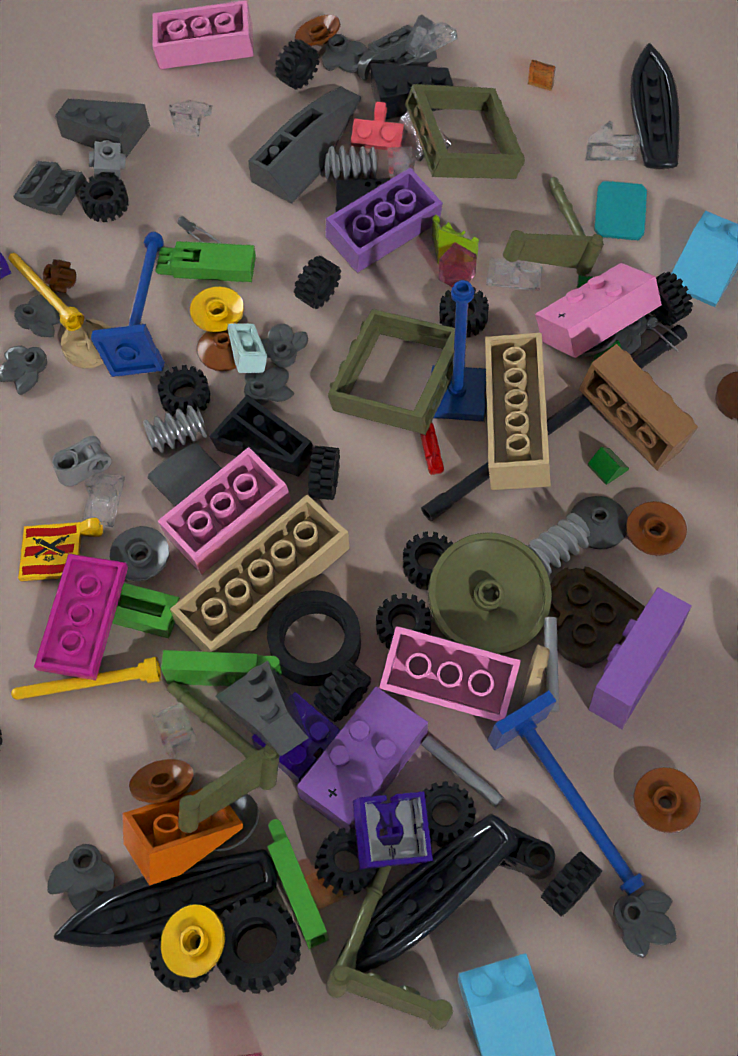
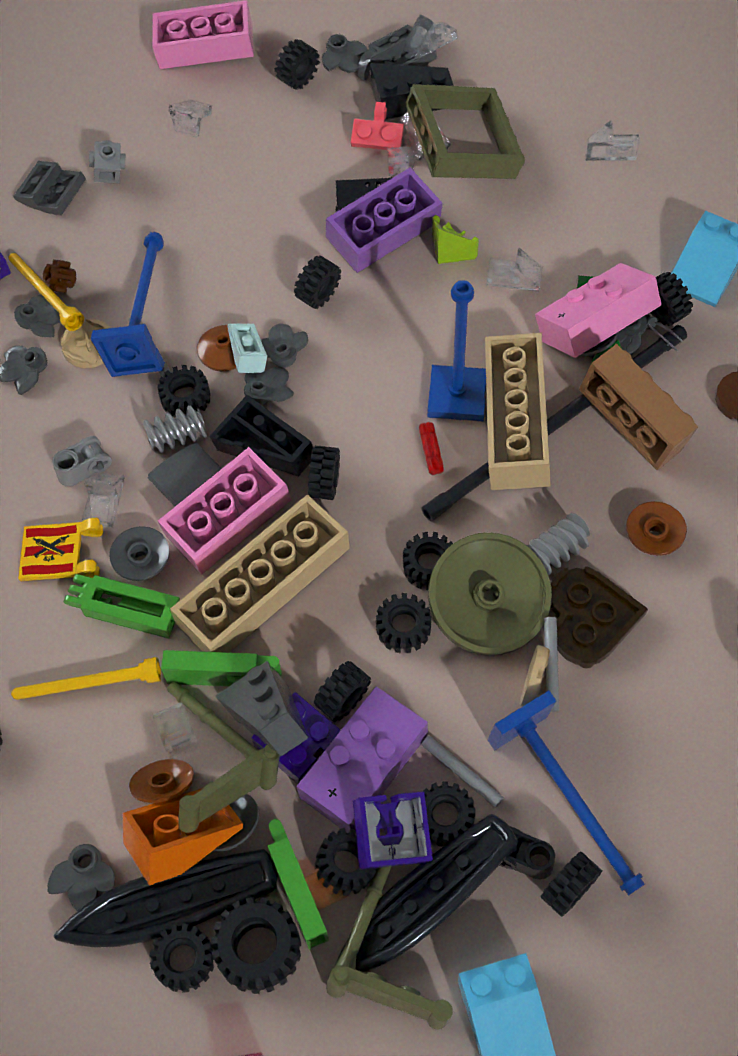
(81, 617): dark pink tile -> none
(103, 121): dark grey wedge -> none
(105, 208): black tyre -> none
(180, 939): yellow dish -> none
(189, 227): dark grey piece -> none
(214, 262): bright green hinge -> none
(218, 301): yellow dish -> none
(299, 147): dark grey wedge -> none
(313, 603): black tyre -> none
(318, 30): dark orange dish -> none
(351, 162): light grey piece -> none
(360, 349): olive window -> none
(449, 674): bright pink brick -> none
(457, 265): clear pink panel -> none
(474, 321): black tyre -> none
(541, 75): clear orange tile -> none
(558, 250): olive piece -> none
(604, 532): dark grey dish -> none
(607, 465): green slope -> none
(621, 210): teal piece -> none
(639, 657): medium lavender brick -> none
(650, 921): dark grey plate -> none
(655, 110): black piece -> none
(669, 785): dark orange dish -> none

